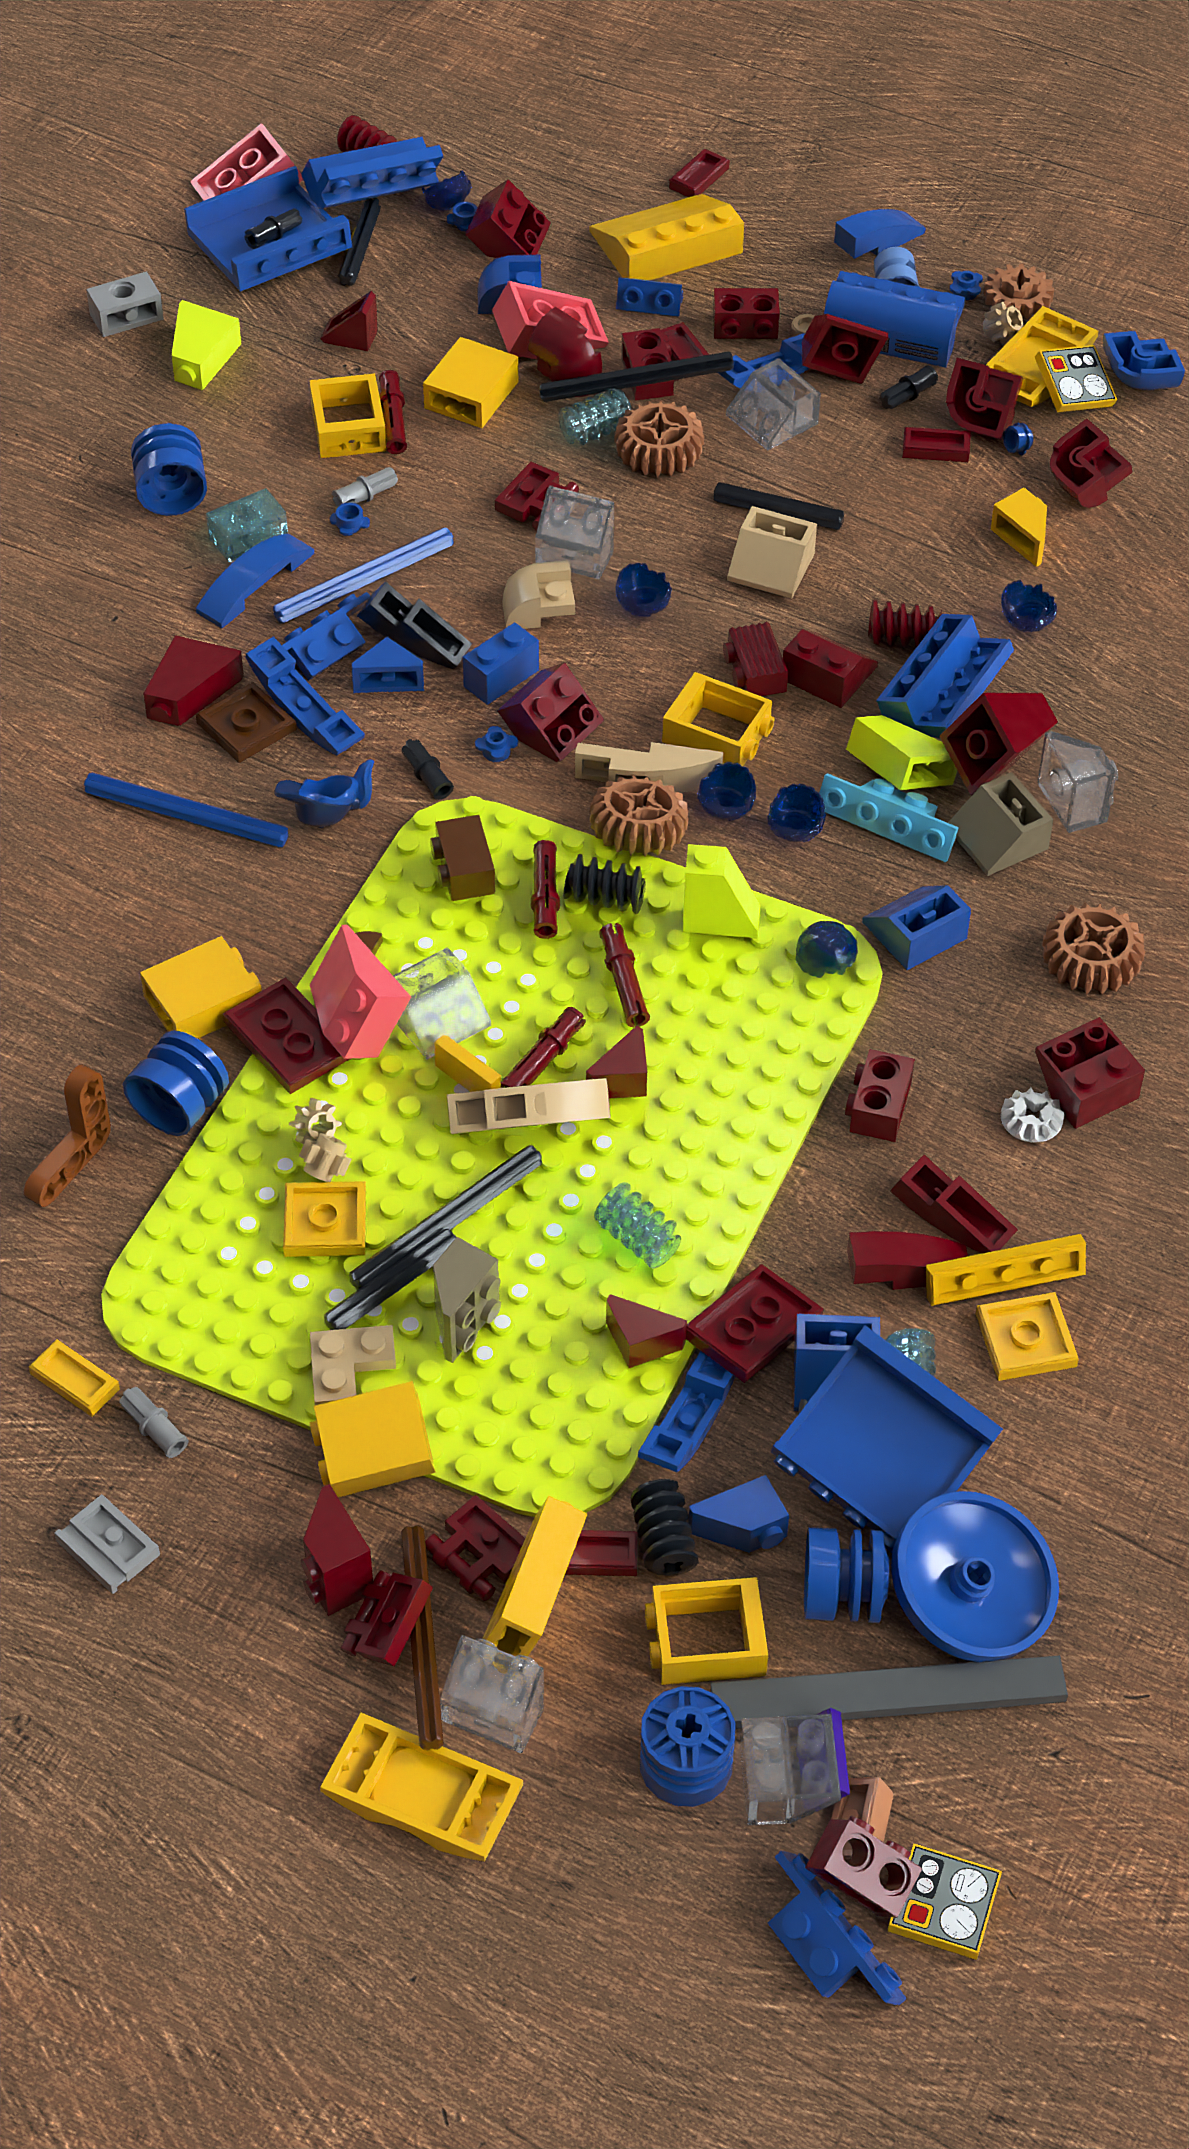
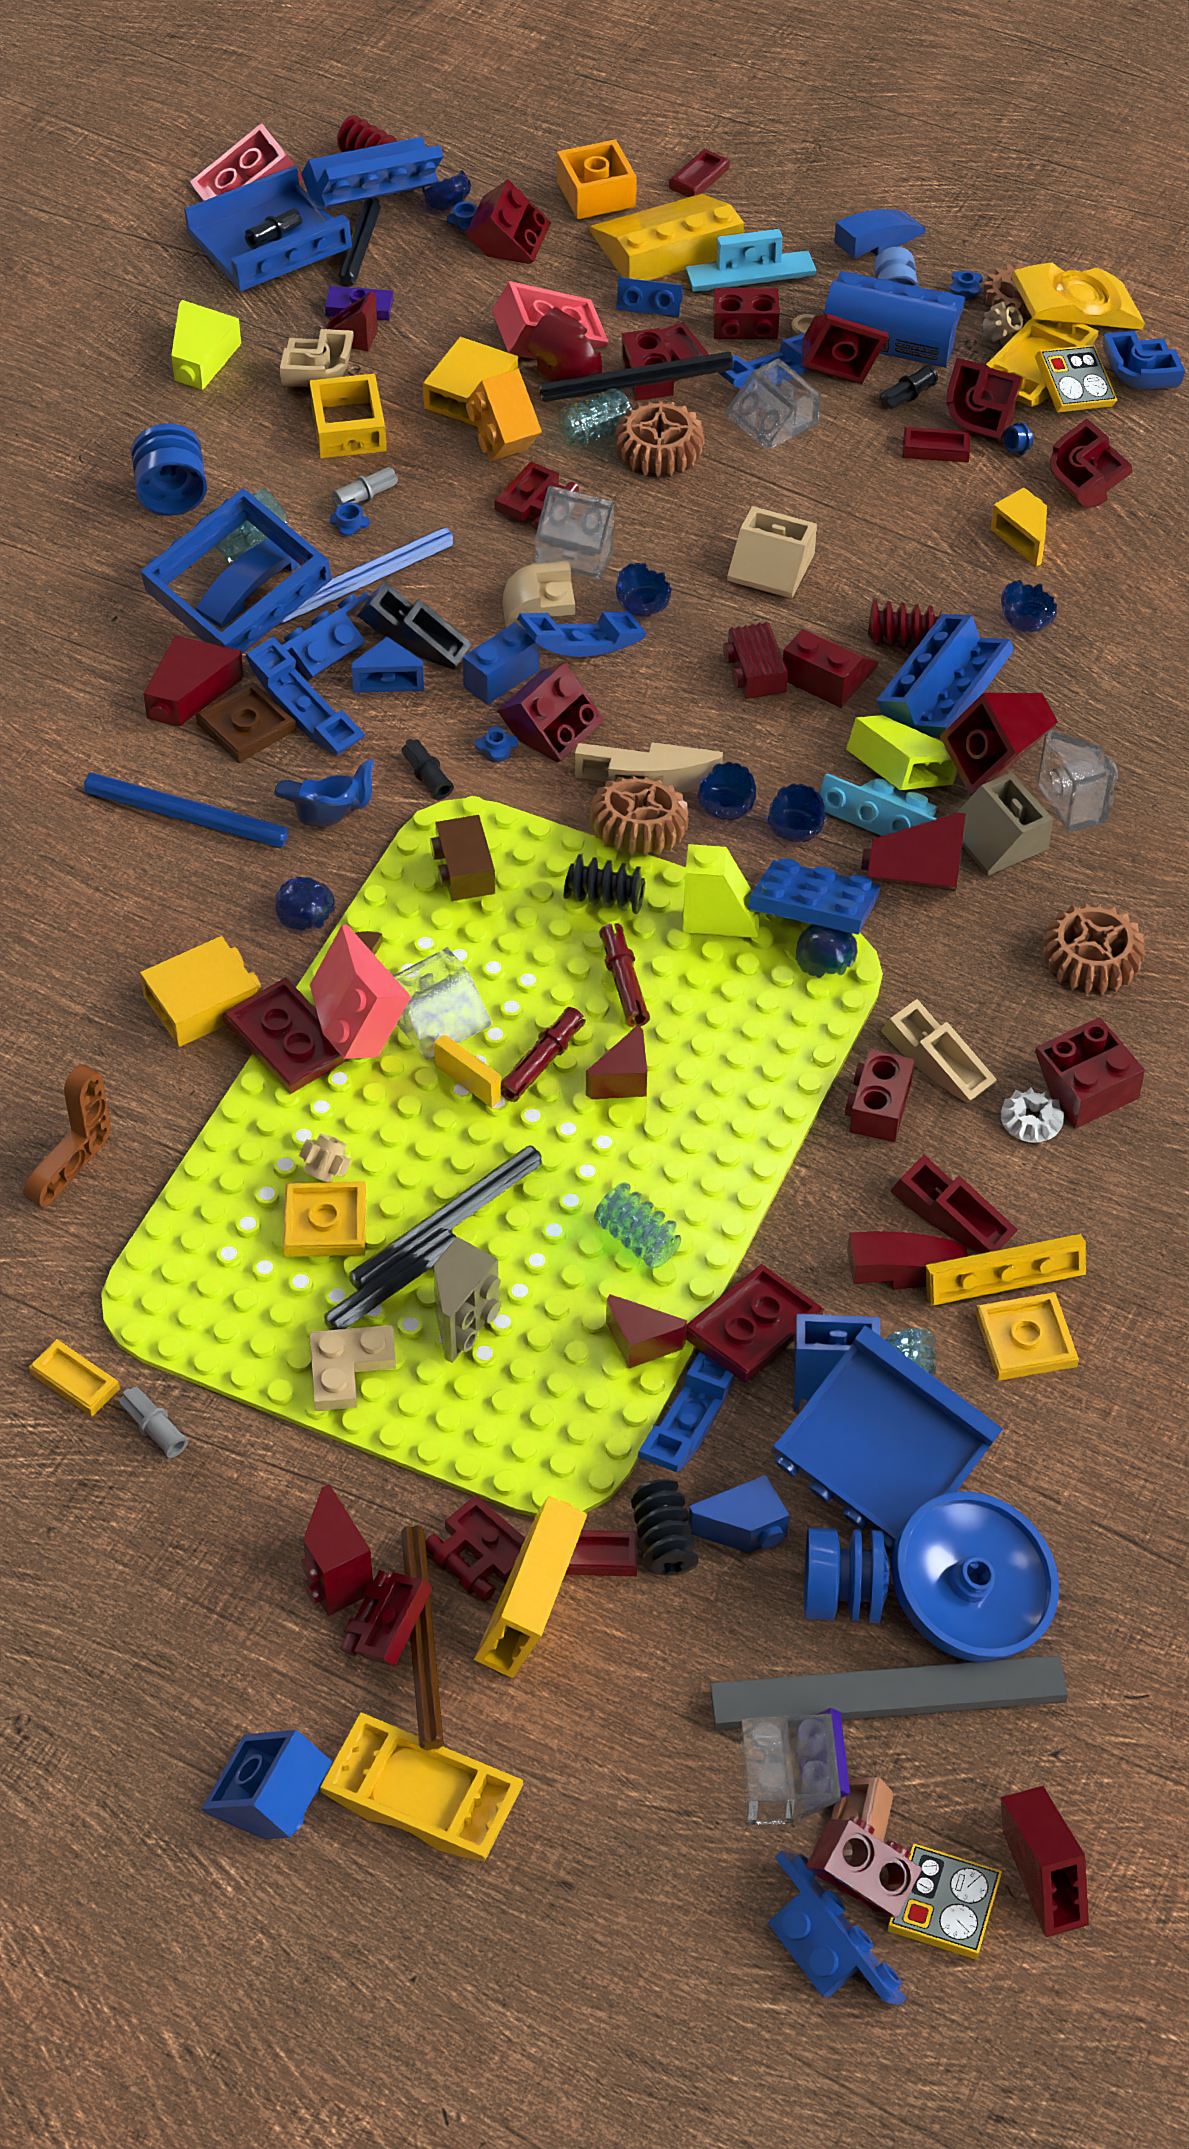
(107, 1543): light grey plate -> none
(125, 304): light grey brick -> none
(176, 1083): blue wheel -> none
(268, 1784): none -> blue slope
(270, 609): none -> blue window
(304, 903): none -> clear blue hair
(311, 1114): tan gear -> none
(315, 358): none -> tan brick
(342, 297): none -> dark purple plate
(372, 1439): yellow brick -> none
(392, 402): dark red pin -> none
(493, 1693): clear slope -> none
(495, 276): blue brick -> none
(503, 415): none -> light orange brick
(528, 1105): tan slope -> none
(545, 918): dark red pin -> none
(596, 179): none -> light orange brick
(608, 635): none -> blue slope
(687, 1768): blue wheel -> none
(700, 1598): yellow window -> none
(723, 699): yellow window -> none
(746, 498): black axle -> none
(750, 260): none -> medium azure bracket
(815, 896): none -> blue plate
(918, 855): none -> dark red slope
(920, 924): blue slope -> none
(938, 1052): none -> tan slope
(1047, 1860): none -> dark red slope
(1076, 296): none -> yellow slope

